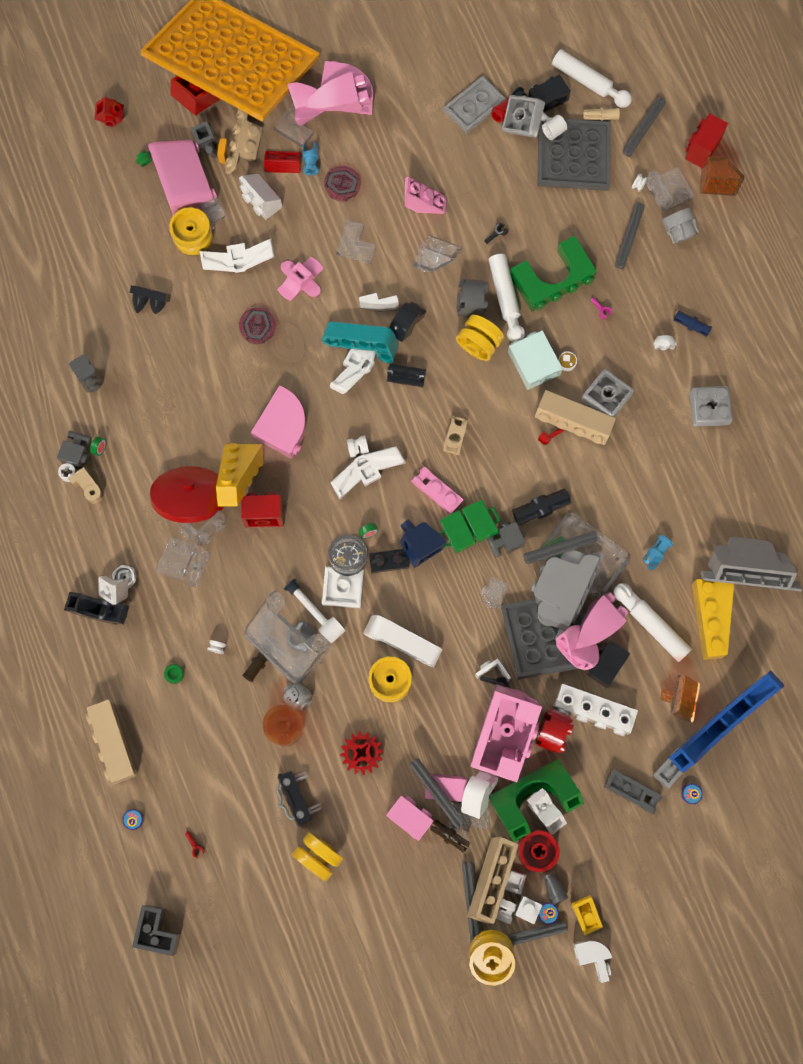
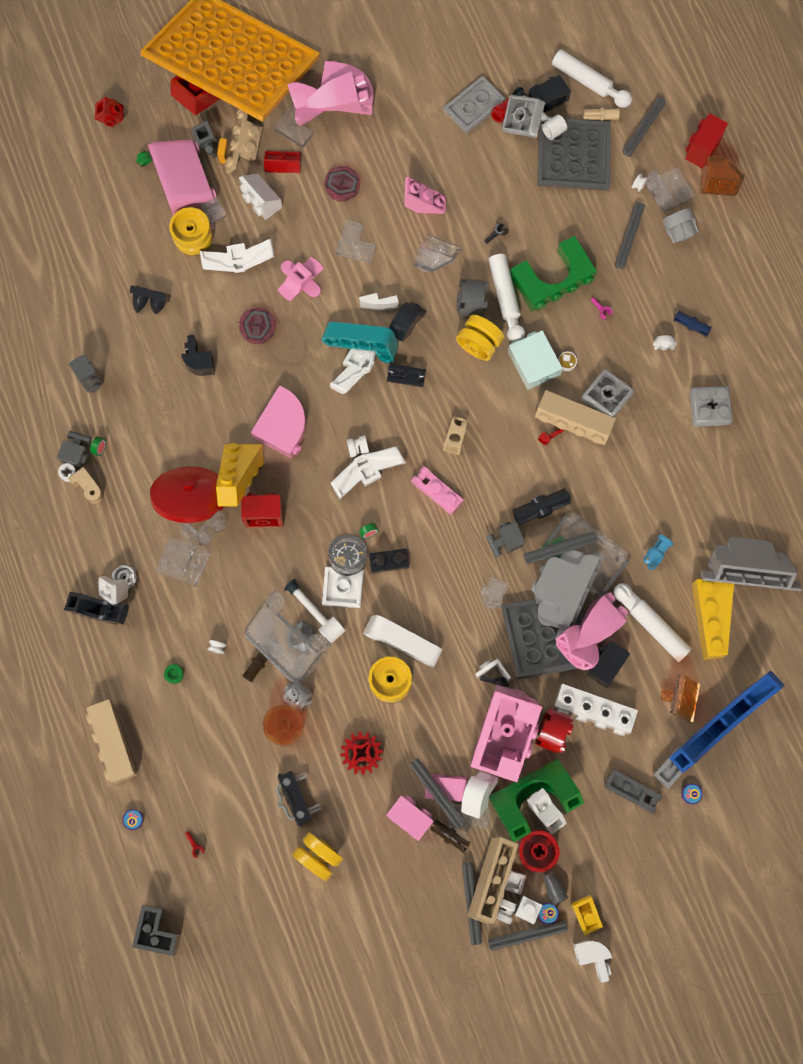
(197, 362): none -> black brick
(310, 160): dark azure piece -> none
(420, 542): dark blue torso -> none
(477, 523): green piece -> none
(492, 957): yellow wheel -> none

